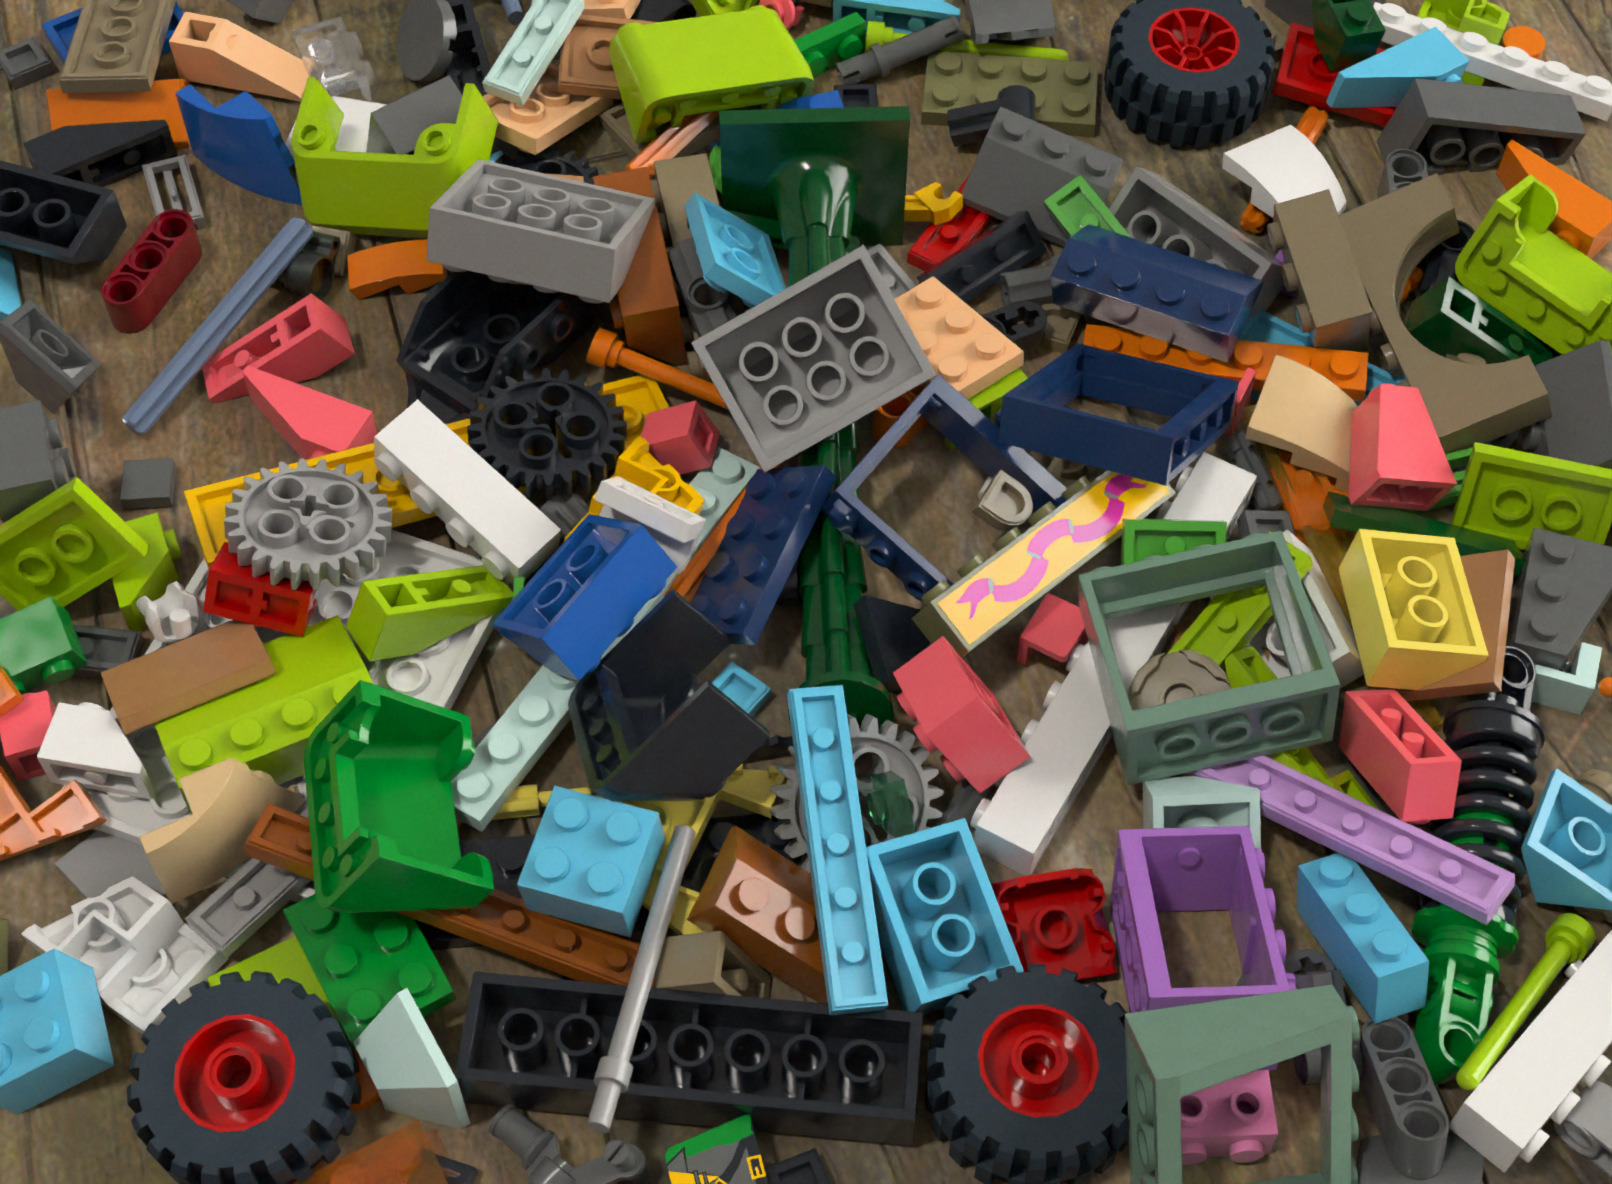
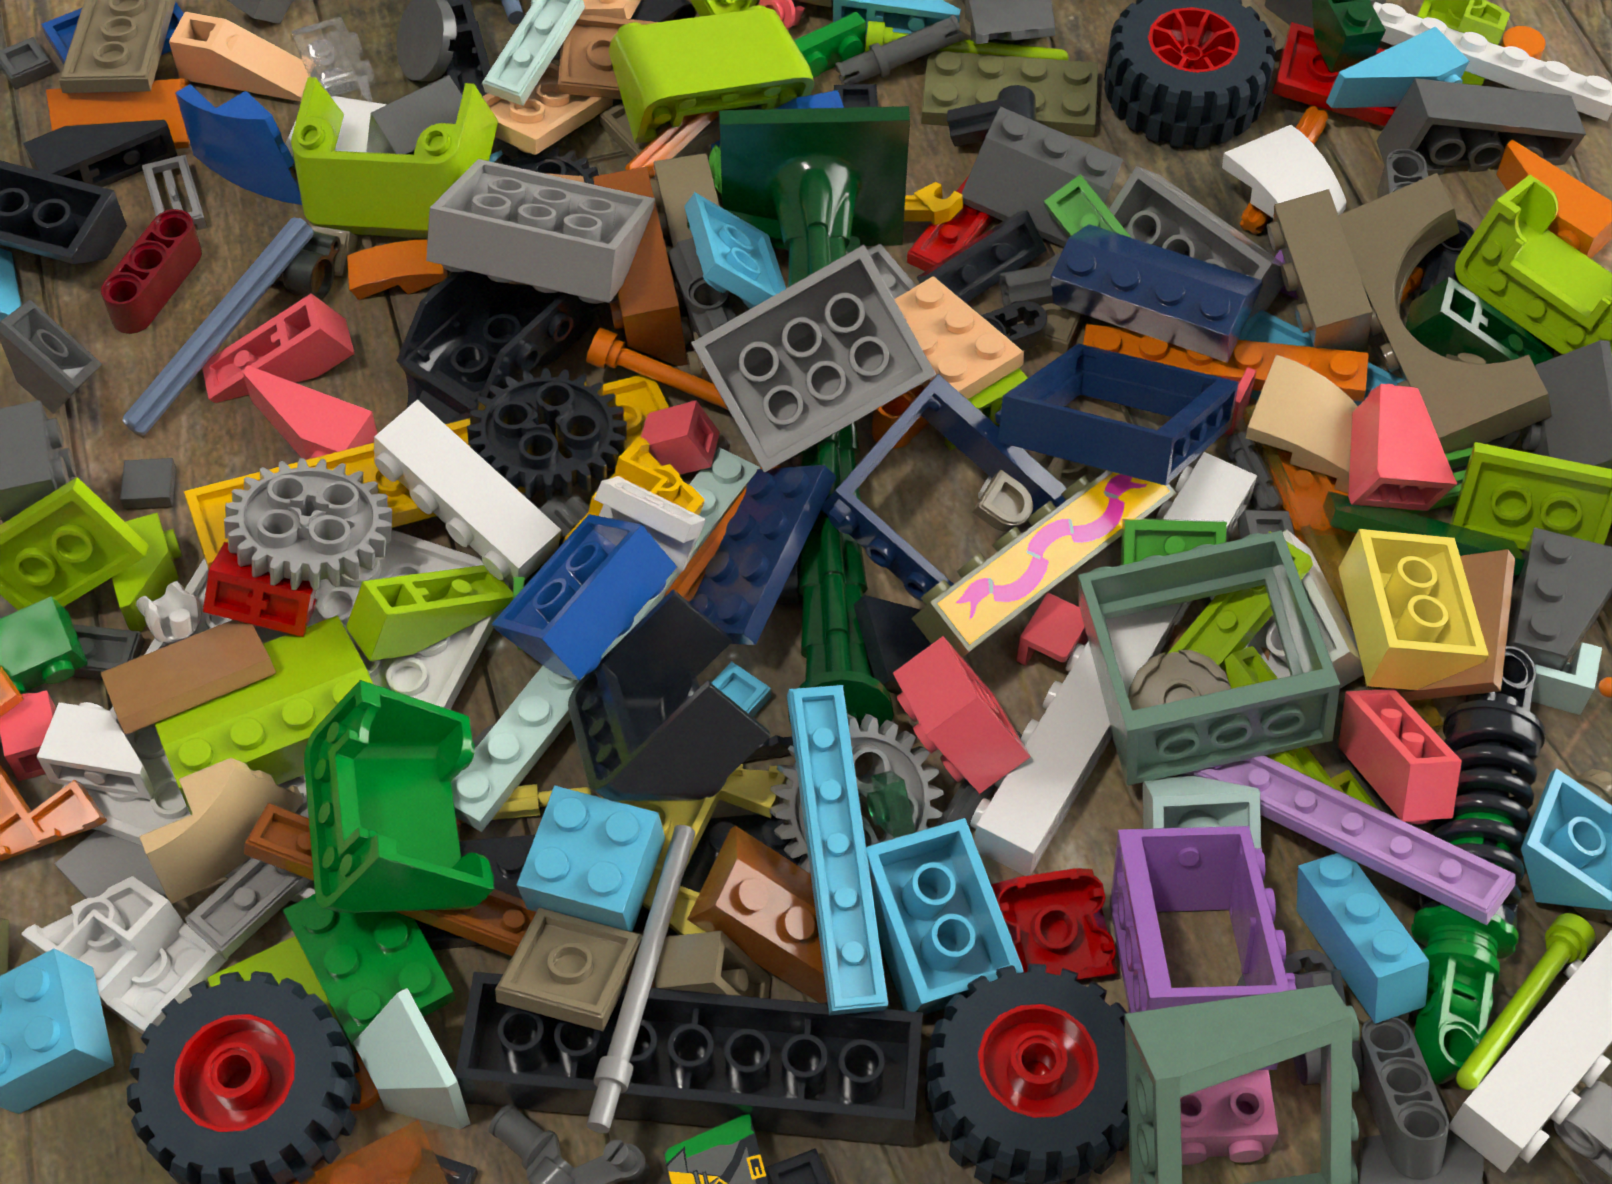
(569, 969): none -> dark tan tile

